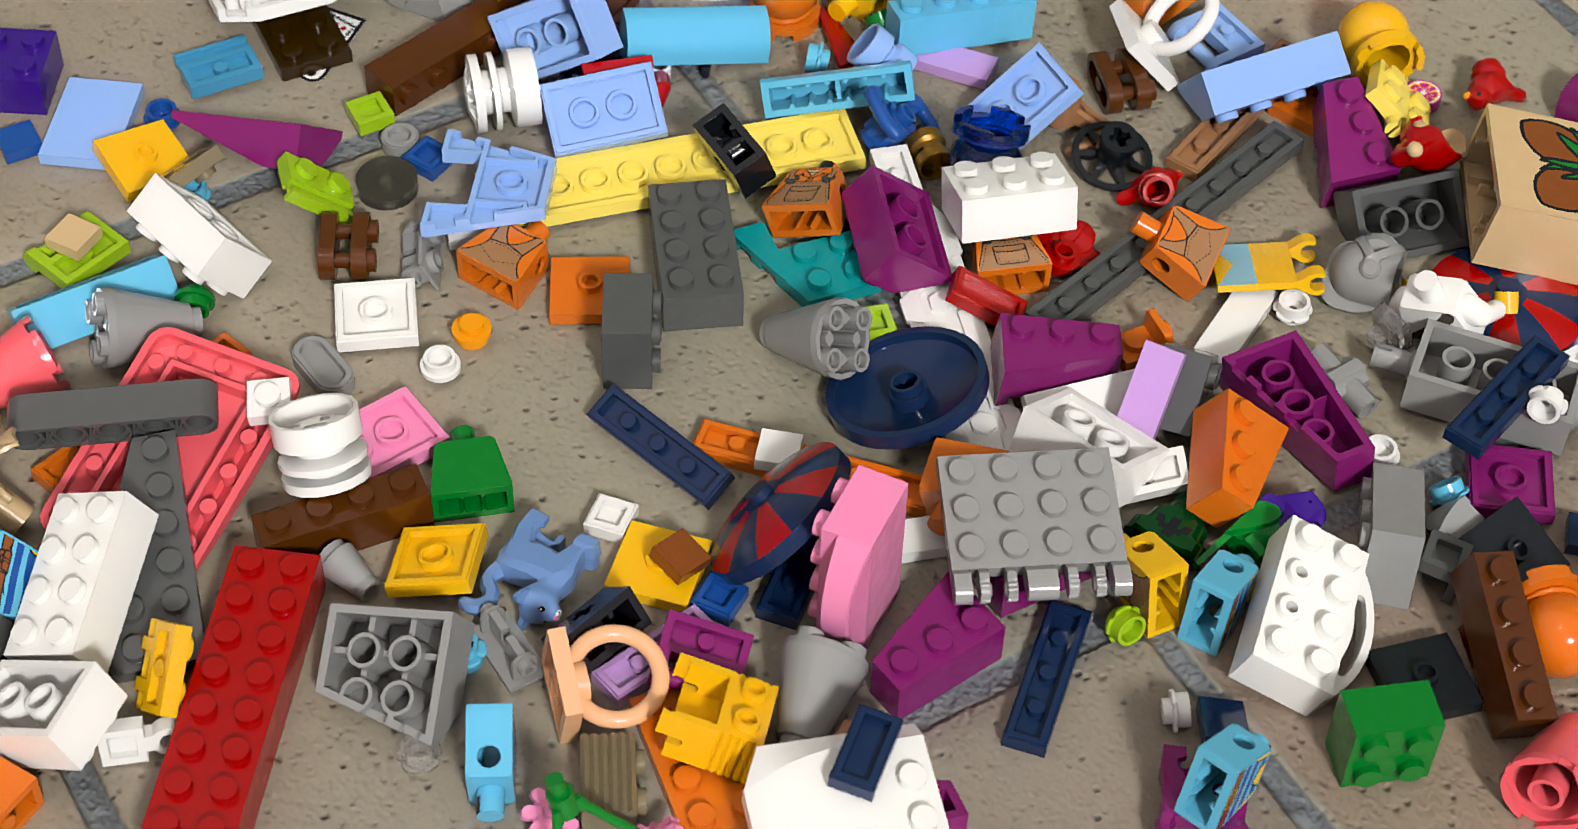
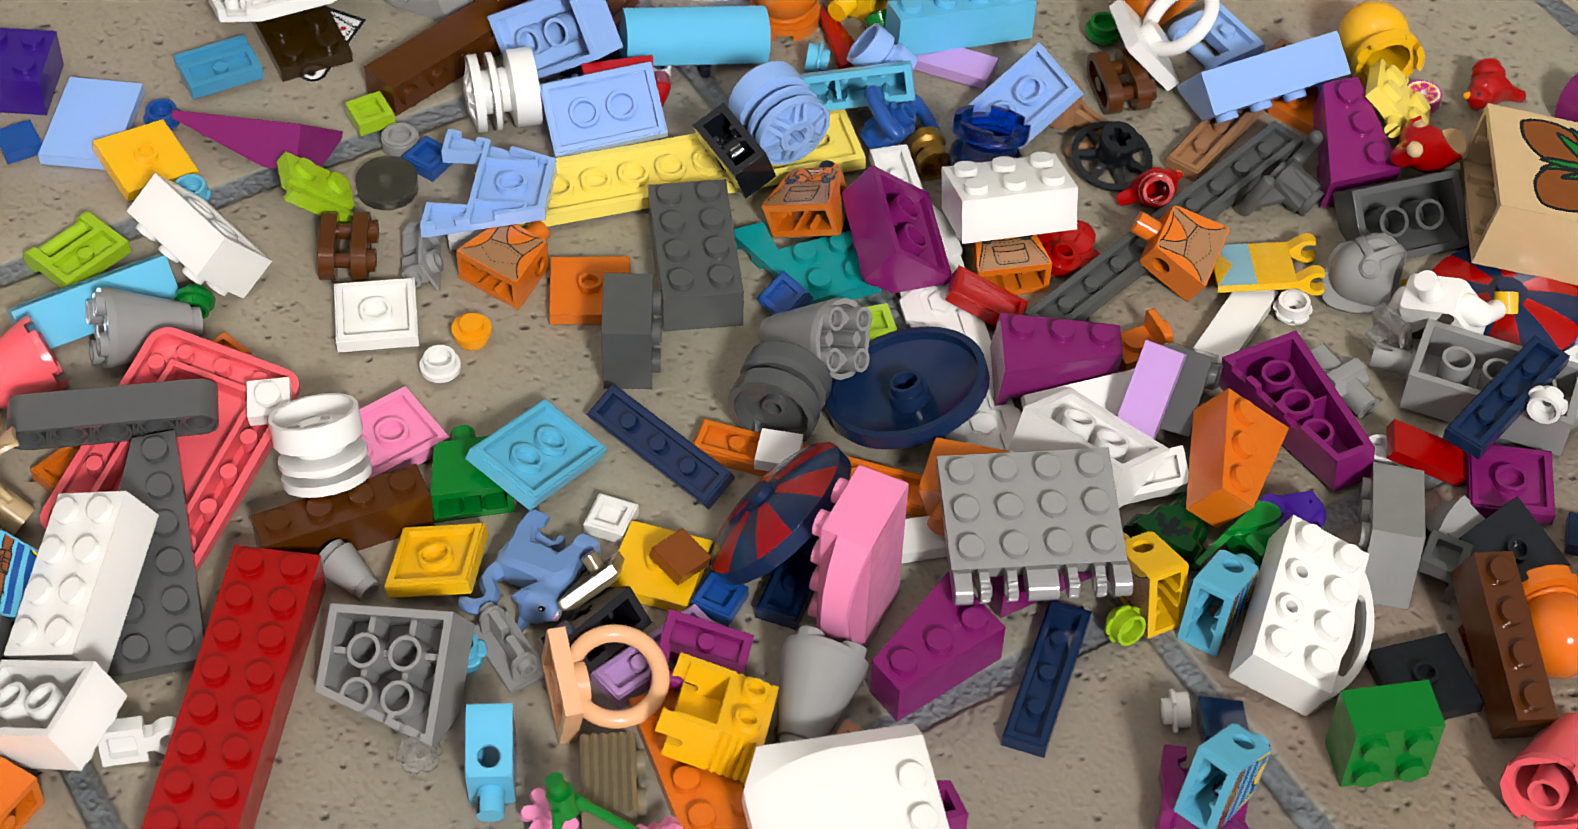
(73, 237): tan tile -> none
(163, 668): yellow plate -> none
(196, 167): dark tan plate -> none
(322, 366): light grey tile -> none
(536, 454): none -> medium azure tile
(592, 582): none -> dark tan piece
(780, 111): none -> light blue wheel
(780, 389): none -> dark grey wheel
(784, 295): none -> blue tile
(865, 752): dark blue tile -> none
(1102, 29): none -> green plate
(1287, 183): none -> dark grey piece
(1426, 452): none -> red tile
(1447, 490): medium azure plate -> none

